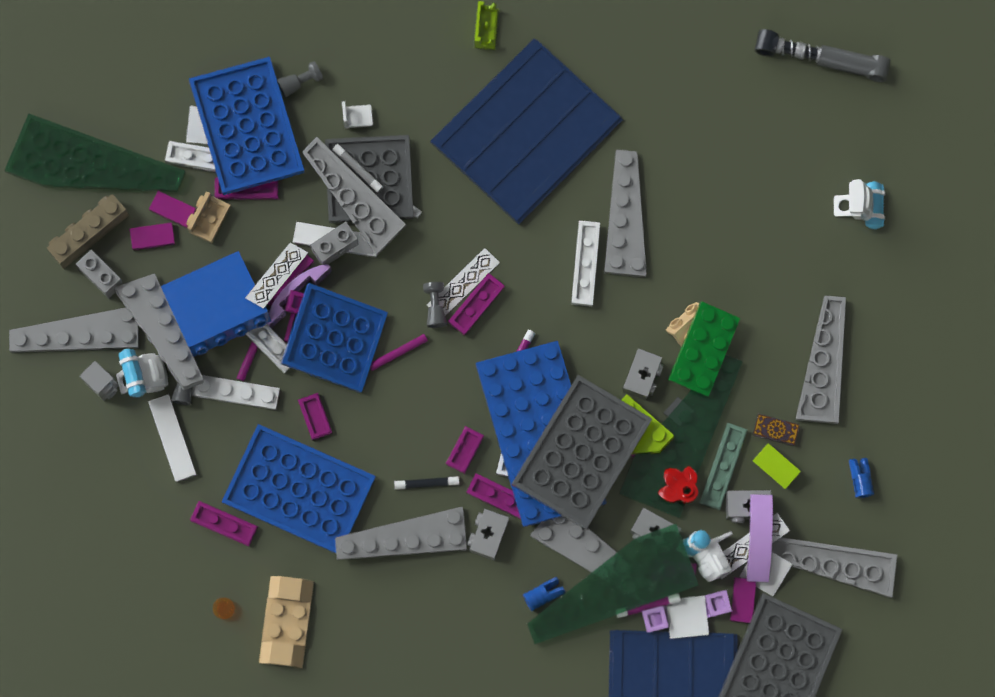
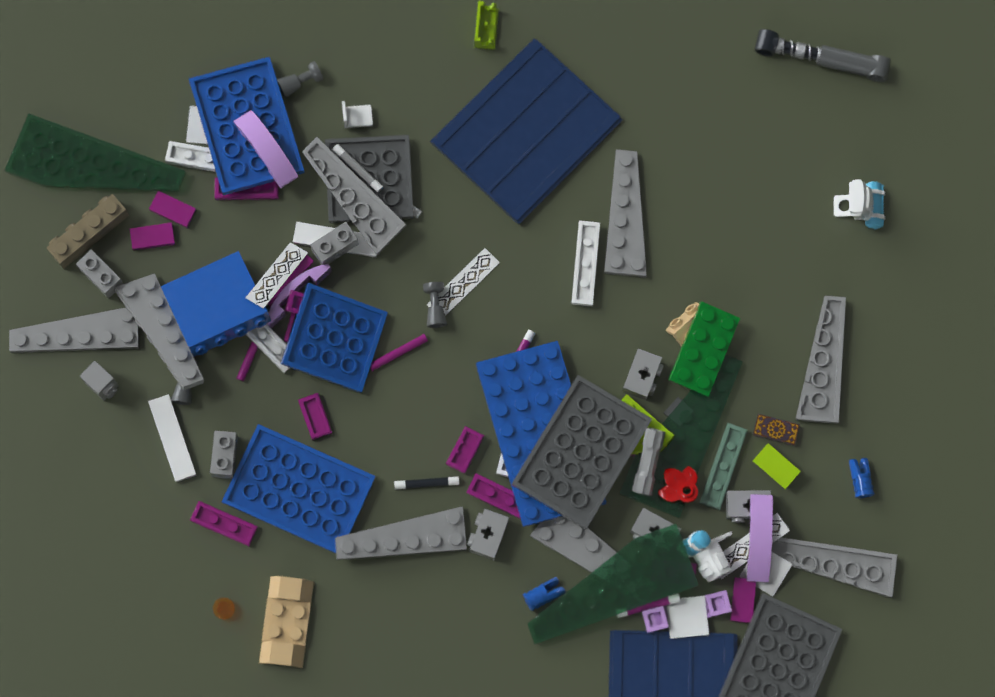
(141, 373): white piece -> none
(208, 217): tan bracket -> none
(224, 454): none -> light grey brick
(237, 392): white plate -> none
(266, 148): none -> lavender slope
(476, 304): magenta plate -> none
(645, 477): none -> light grey axle

